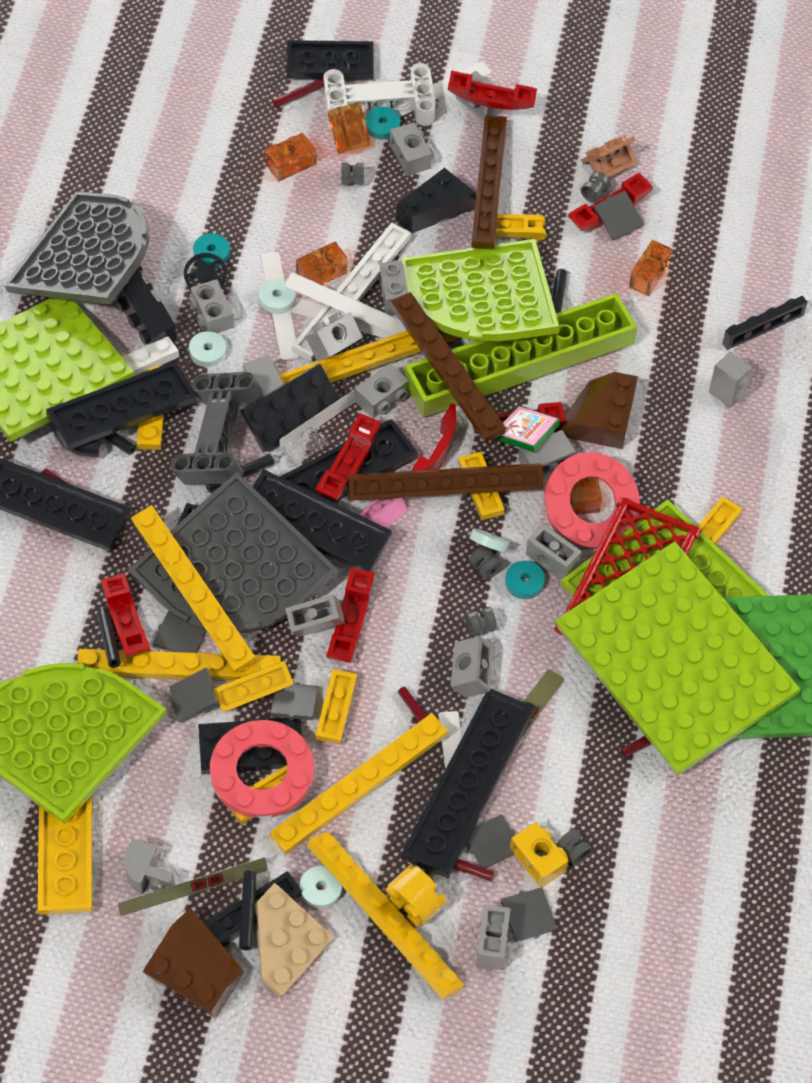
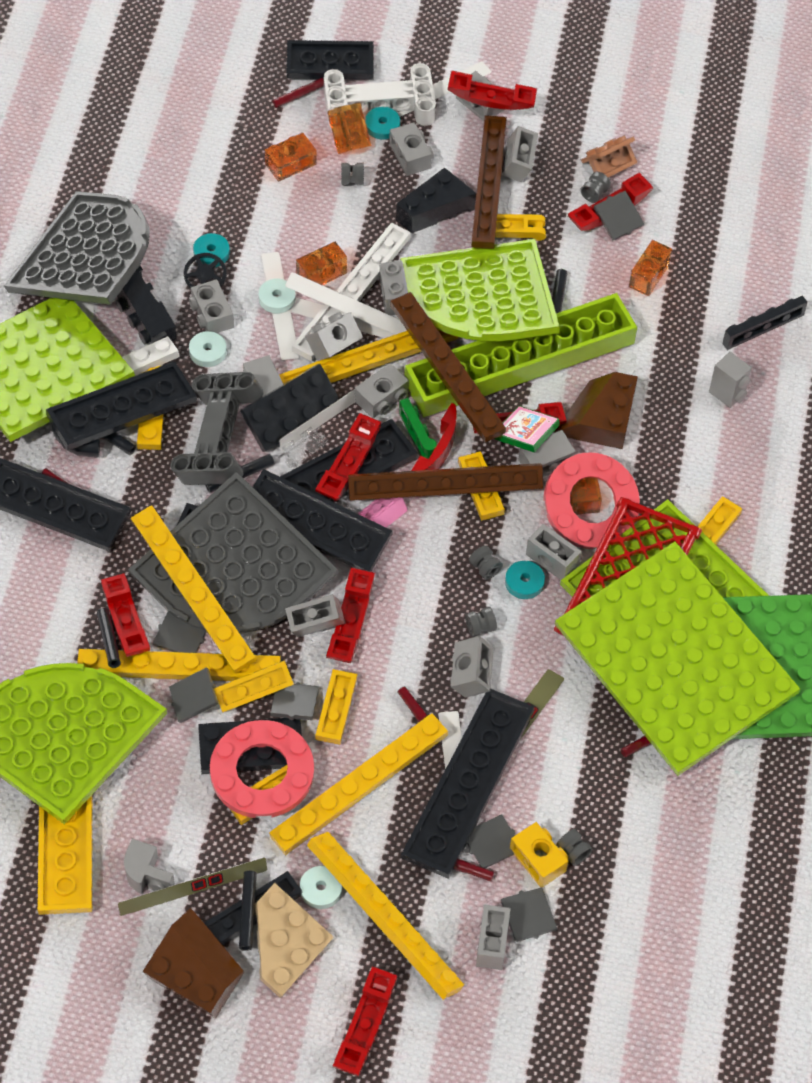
(365, 1021): none -> red slope
(416, 430): none -> green plate
(416, 895): yellow brick -> none
(489, 540): light aqua piece -> none
(519, 154): none -> light grey brick

